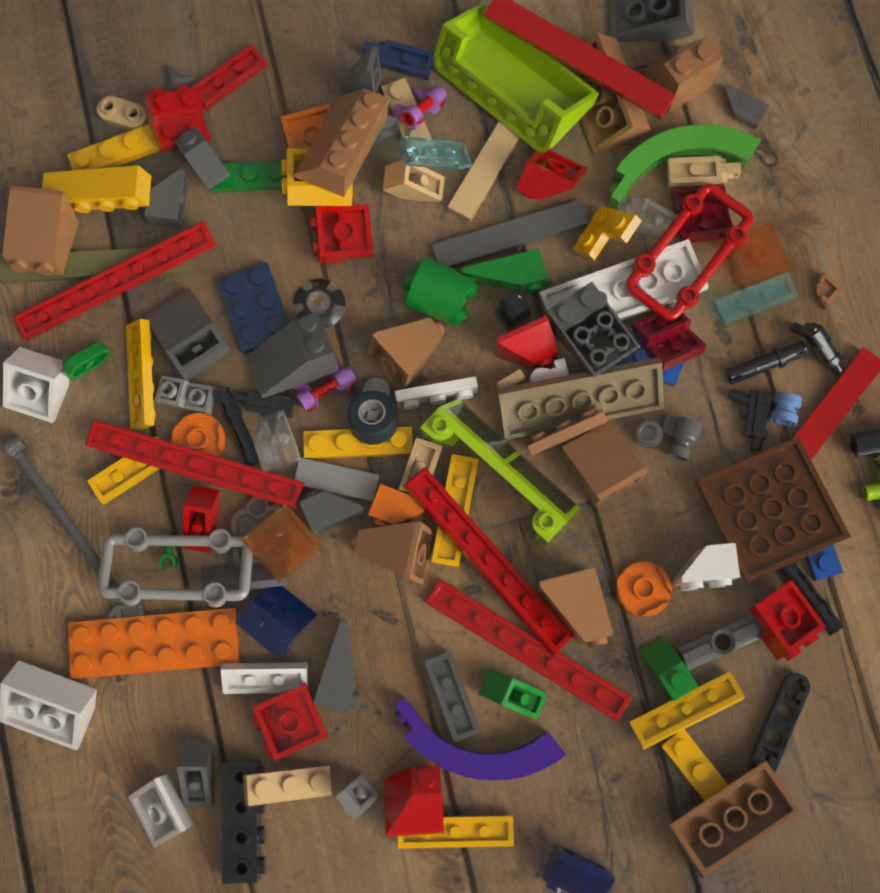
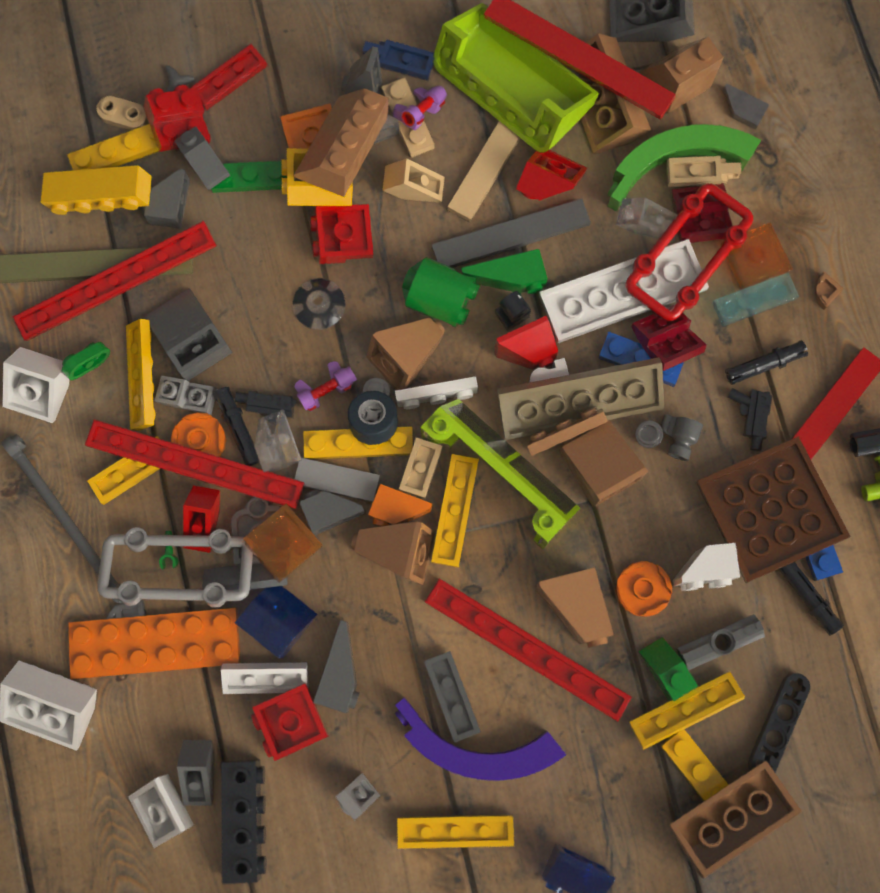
(38, 231): medium nougat slope -> none
(253, 305): dark blue plate -> none
(287, 785): tan plate -> none
(293, 356): dark grey slope -> none
(414, 802): red slope -> none
(435, 153): clear light blue plate -> none
(488, 561): red tile -> none
(512, 694): green slope -> none
(514, 379): tan tile -> none
(591, 330): dark grey slope -> none
(605, 224): yellow plate -> none
(785, 410): medium blue wheel -> none
(787, 621): red plate -> none
(821, 344): black piece -> none

